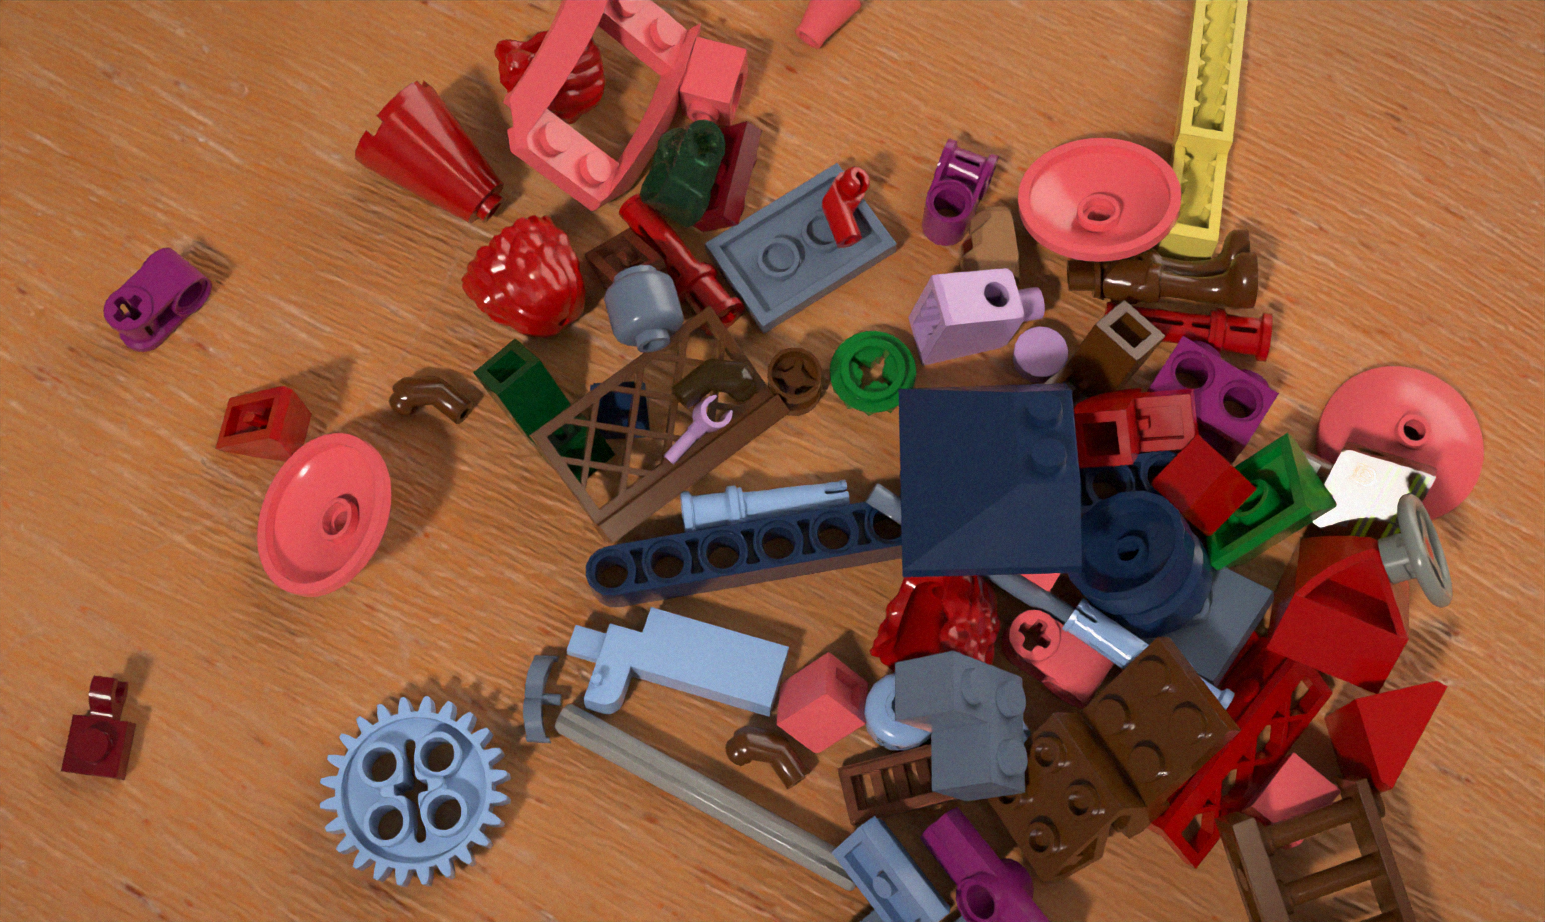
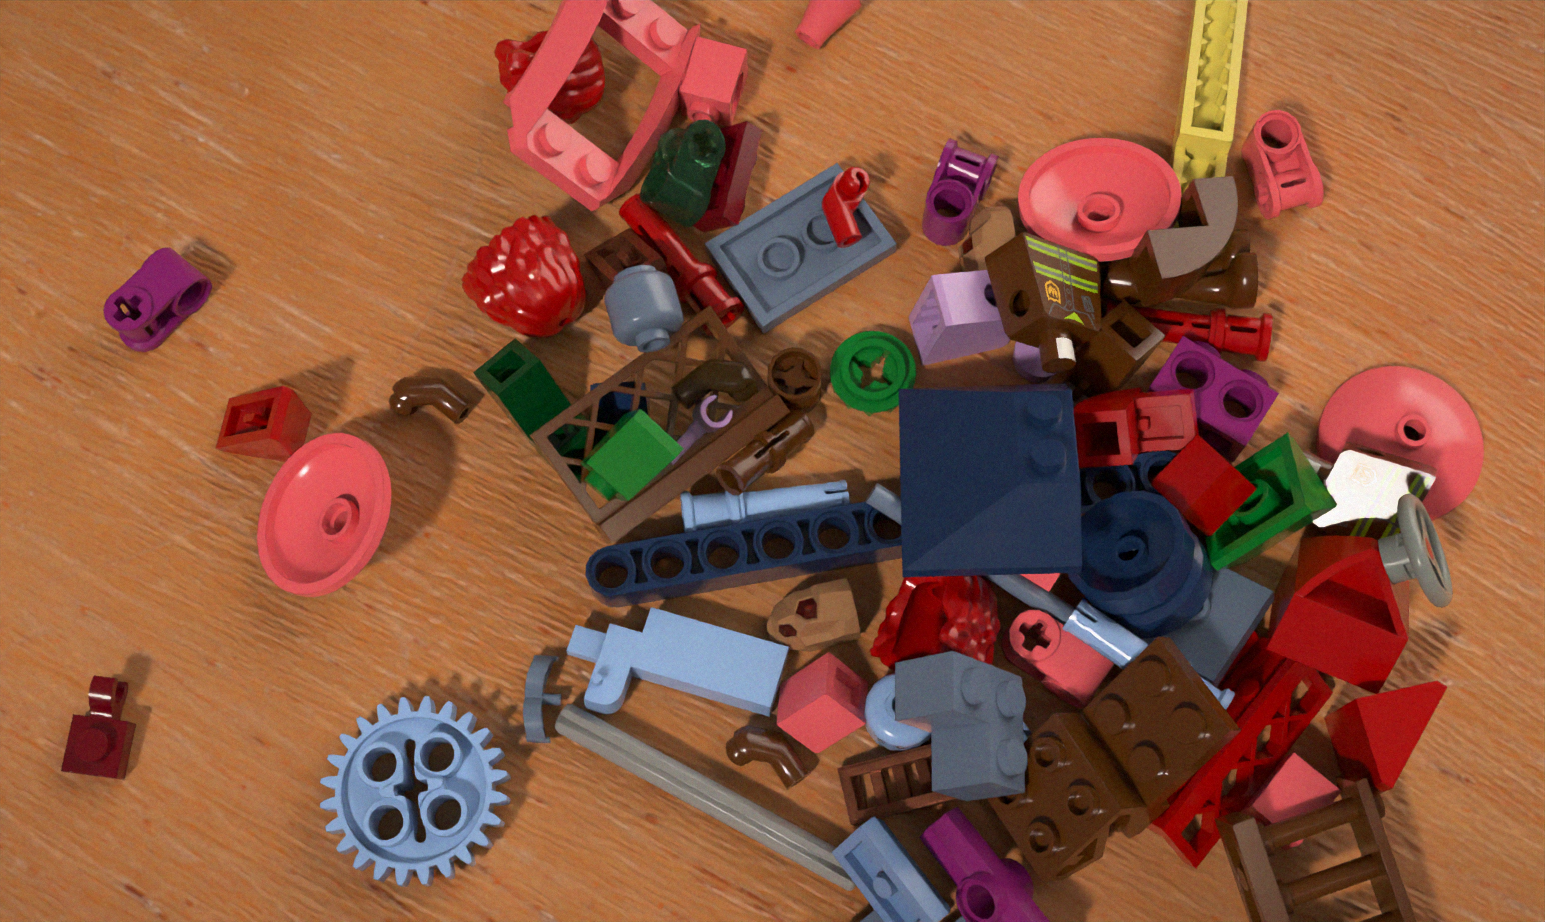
(431, 155): red cone -> none
(629, 456): none -> green slope
(746, 465): none -> reddish brown pin
(815, 617): none -> medium nougat rock
(1046, 297): none -> reddish brown torso
(1176, 258): none -> reddish brown brick
(1283, 175): none -> coral piece

